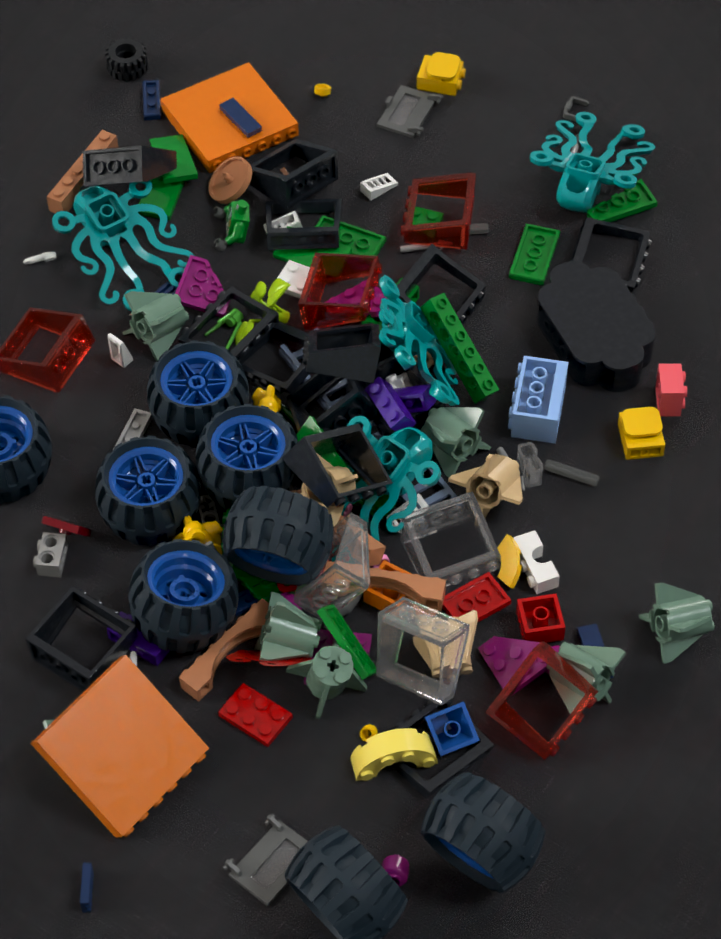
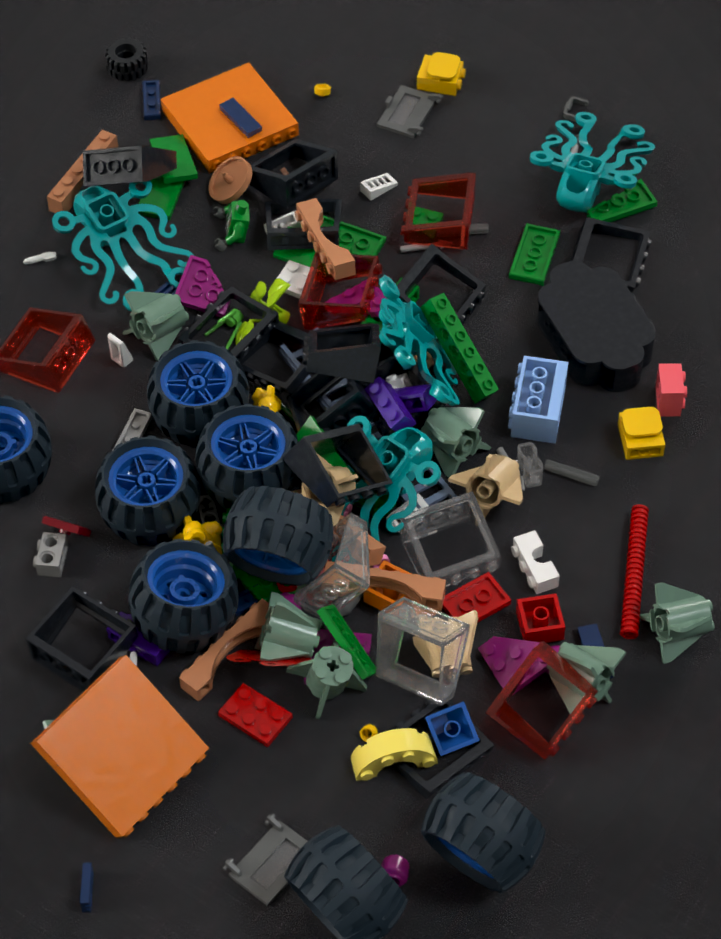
(337, 259): none -> nougat arch
(510, 561): yellow tile -> none
(634, 572): none -> red piece

